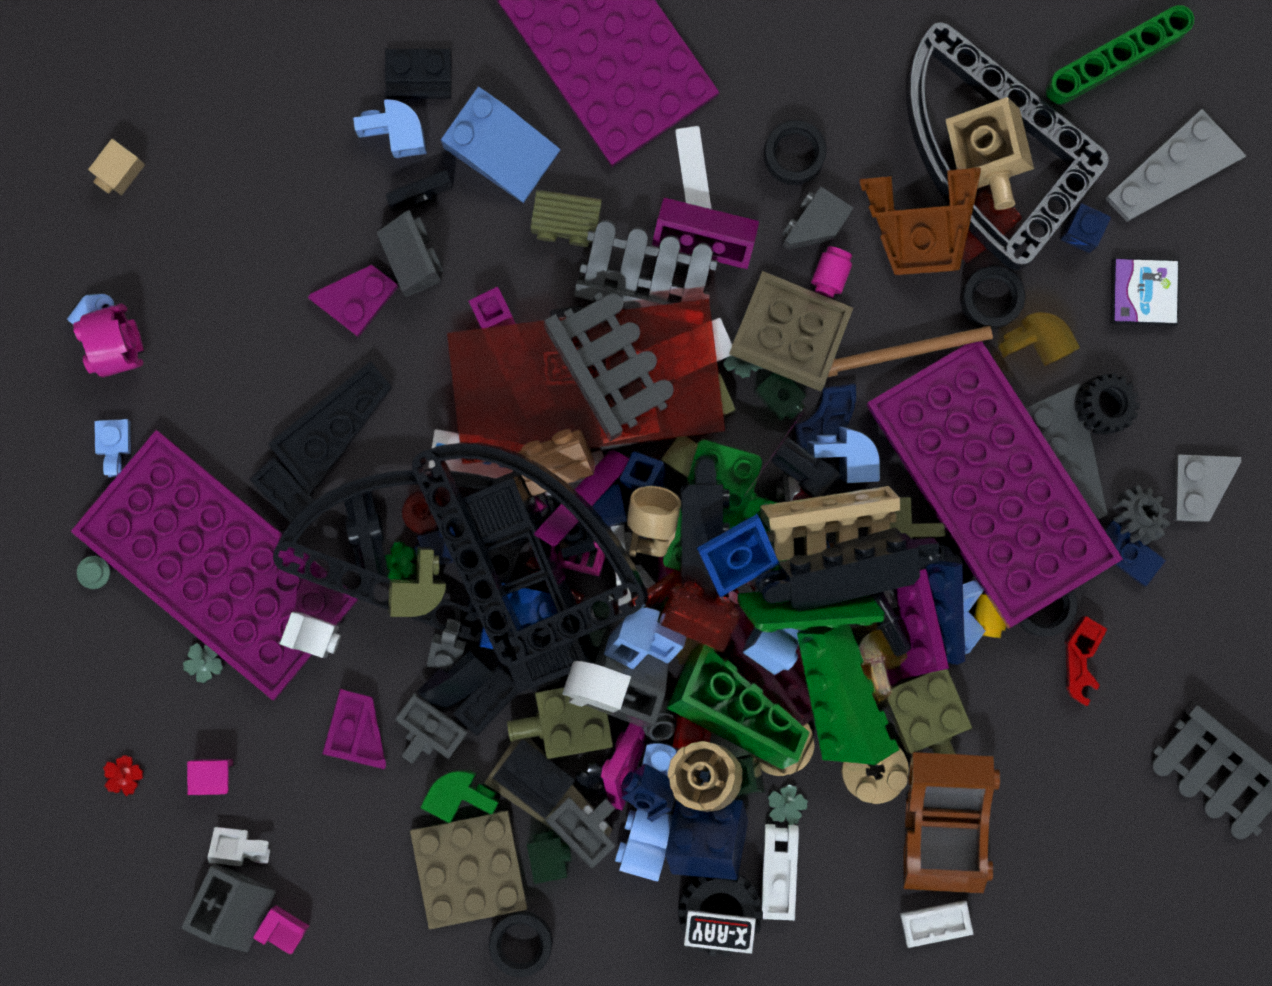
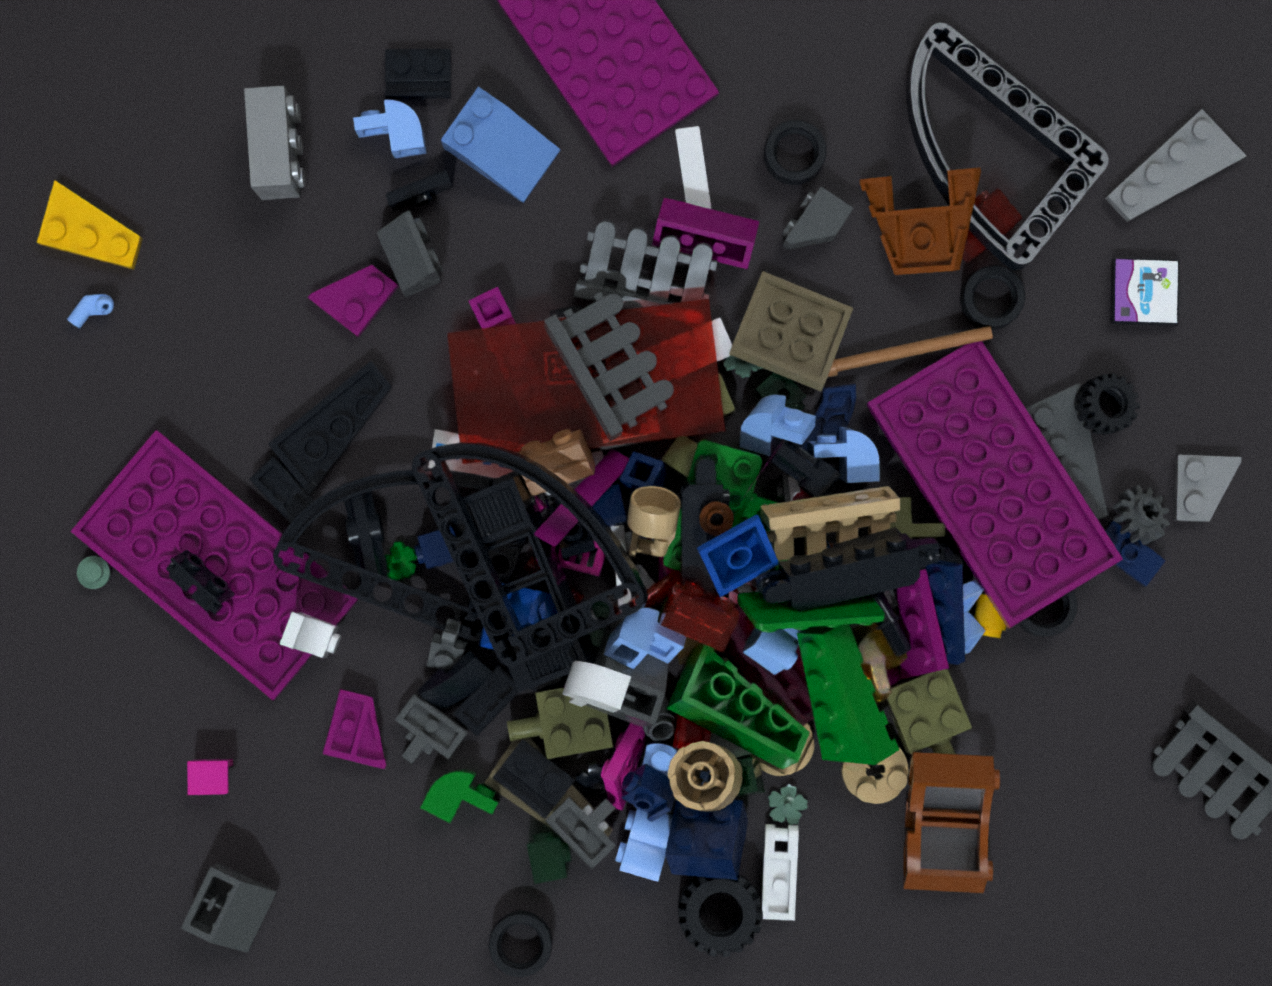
(85, 230): none -> yellow wing
(109, 341): dark pink brick -> none
(112, 440): light blue plate -> none
(115, 168): tan brick -> none
(122, 775): red plant -> none
(189, 570): none -> black hinge
(202, 663): sand green plant -> none
(232, 846): white plate -> none
(273, 142): none -> light grey brick
(281, 930): dark pink panel -> none
(411, 514): clear red head -> none
(417, 596): olive brick -> none
(468, 869): dark tan plate -> none
(565, 217): olive brick -> none
(712, 508): none -> reddish brown plate
(719, 931): tile -> none
(771, 423): none -> light blue brick
(832, 271): dark pink brick -> none
(936, 923): white plate -> none
(996, 142): tan brick -> none
(1048, 335): clear yellow brick -> none
(1076, 662): red piece -> none
(1085, 228): dark blue brick -> none
(1133, 47): green beam -> none

